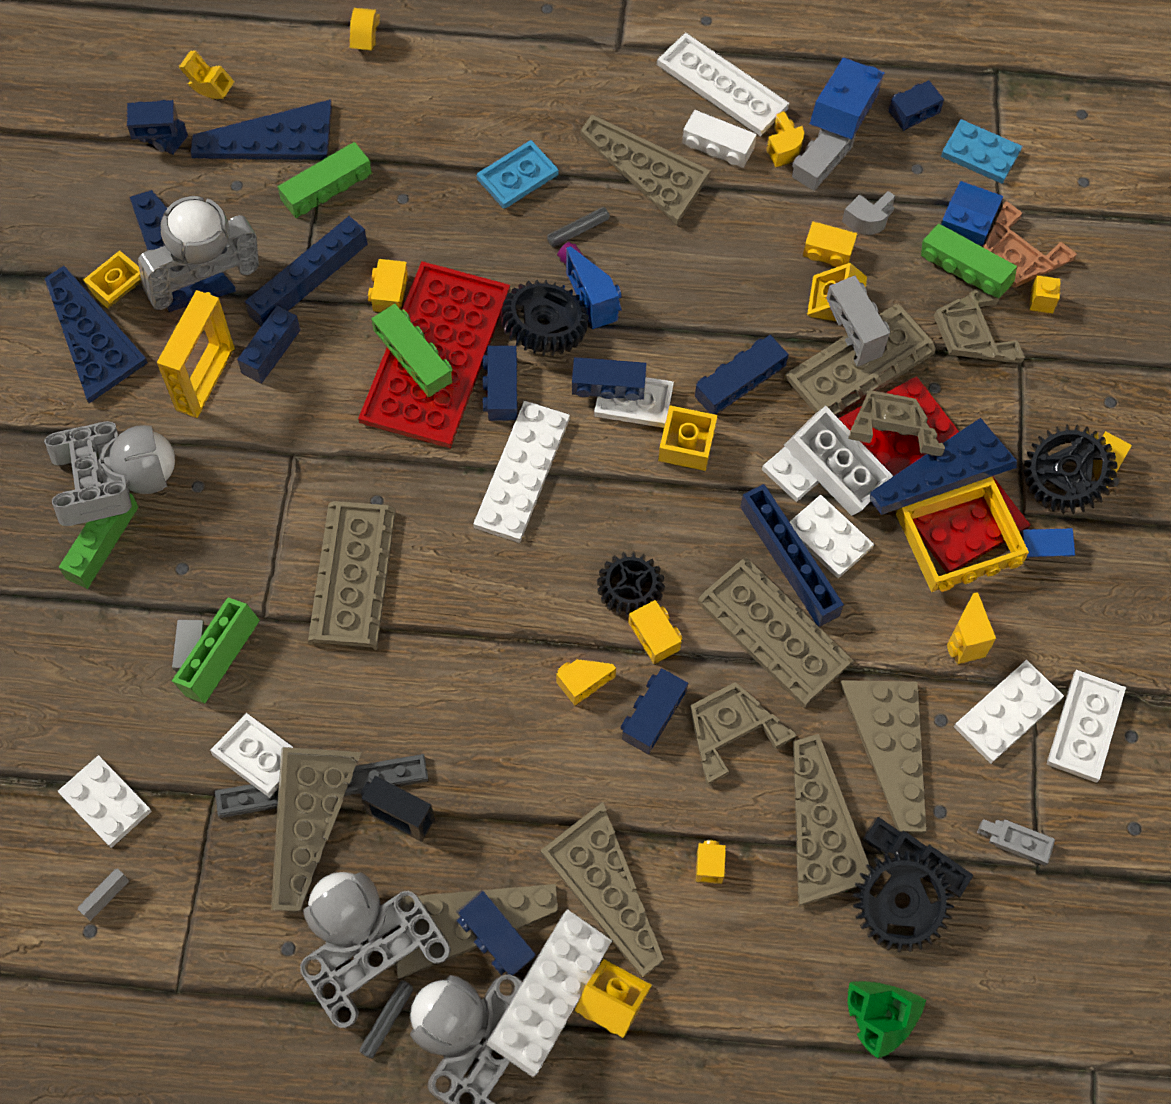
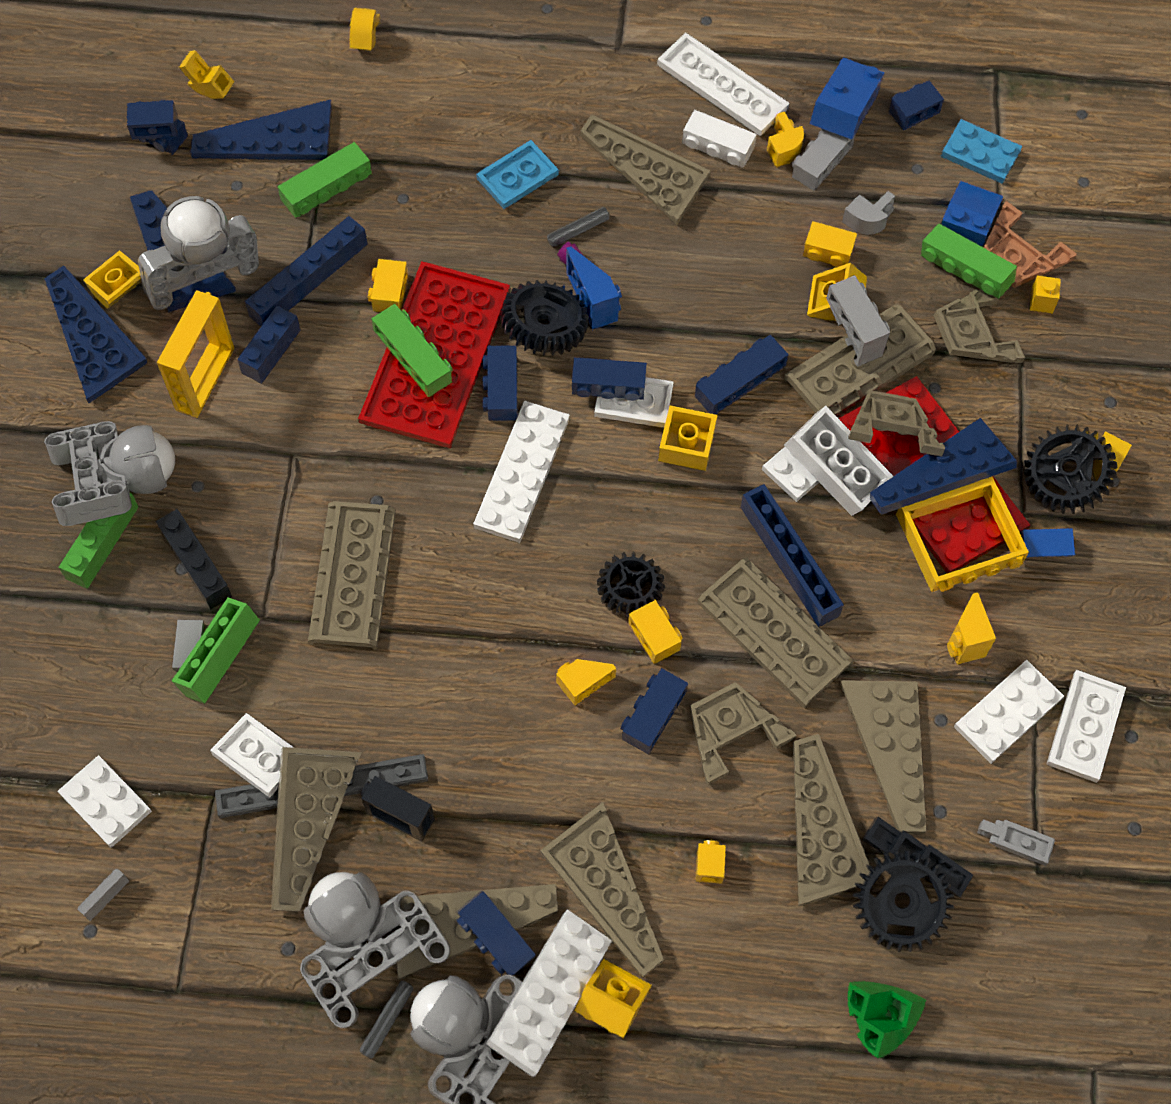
(194, 559): none -> black brick
(830, 536): white plate -> none

